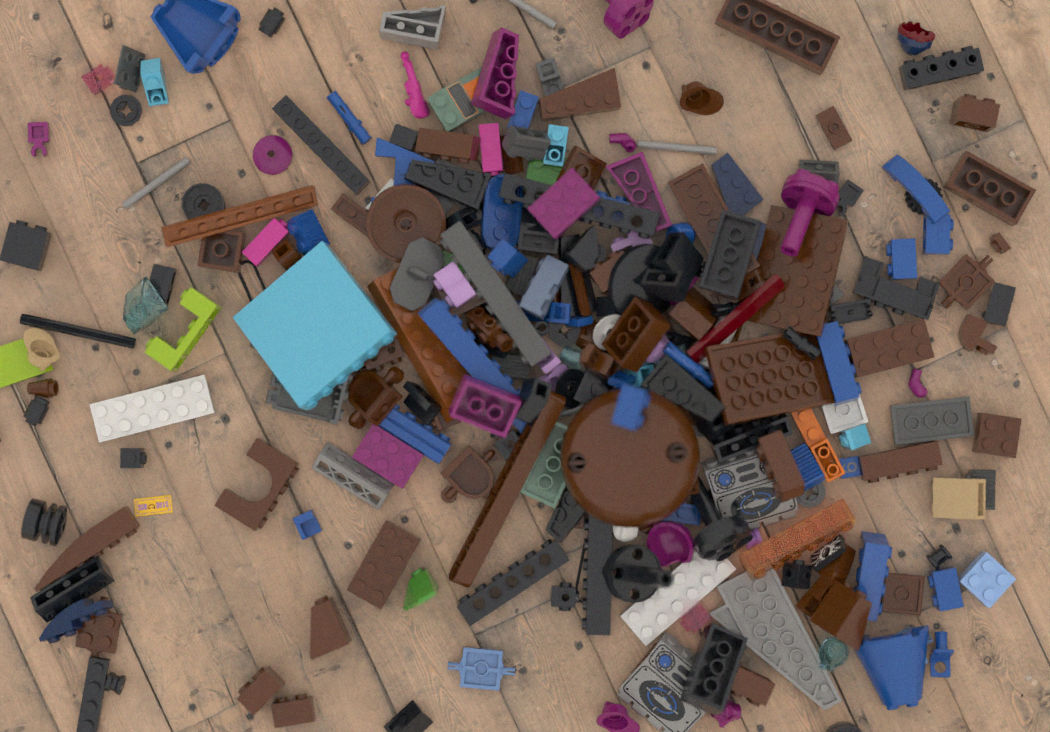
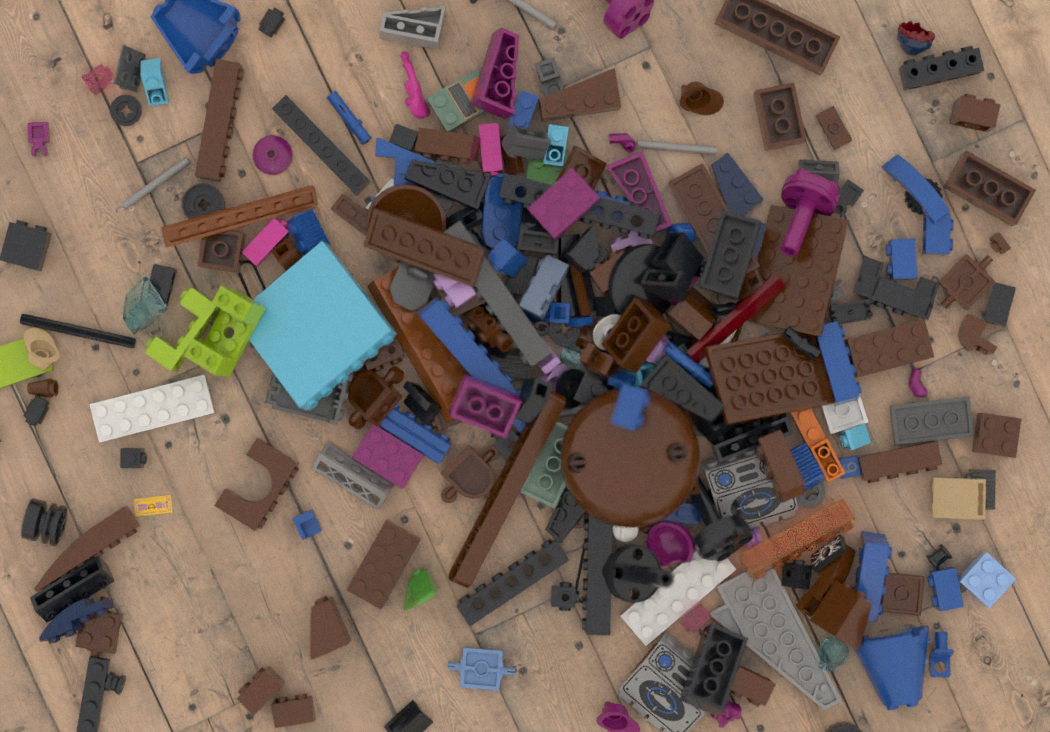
(218, 120): none -> reddish brown brick
(218, 351): none -> lime plate
(424, 247): none -> reddish brown plate
(779, 116): none -> reddish brown brick

